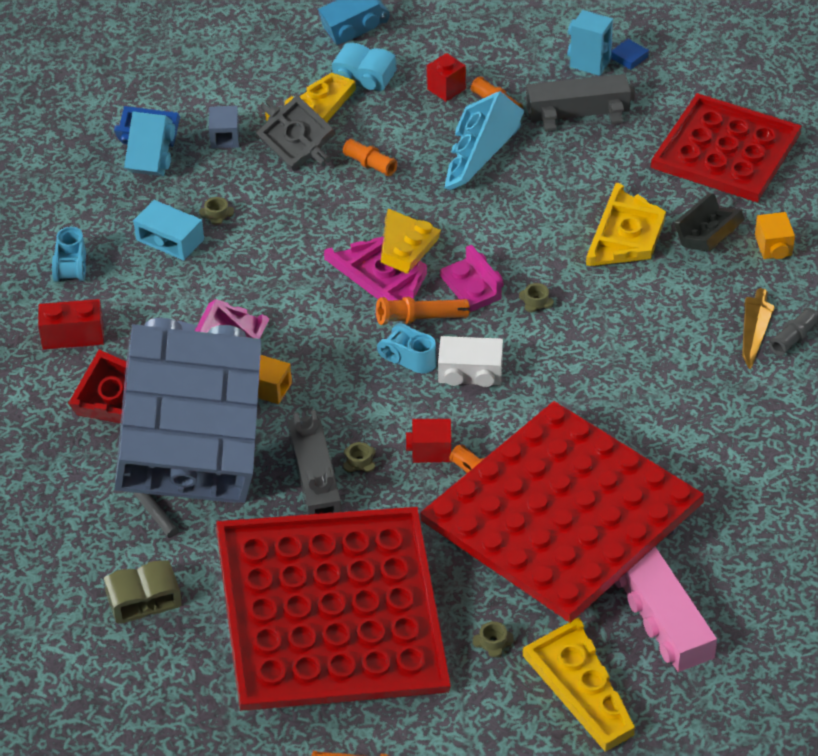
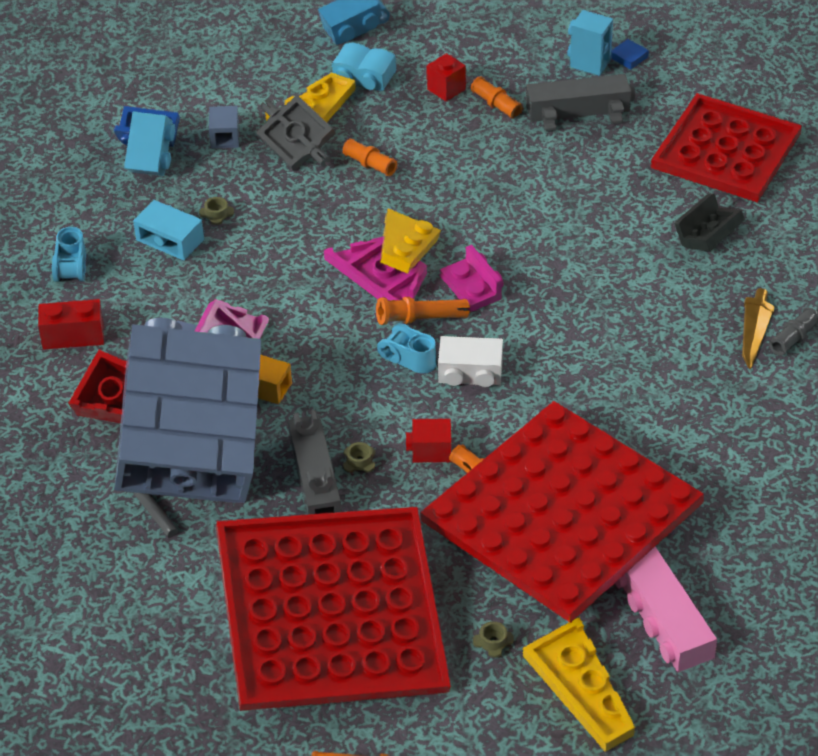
(142, 591): olive brick -> none
(483, 131): medium azure wedge -> none
(536, 297): olive plate -> none
(626, 230): yellow wing -> none
(774, 235): light orange brick -> none

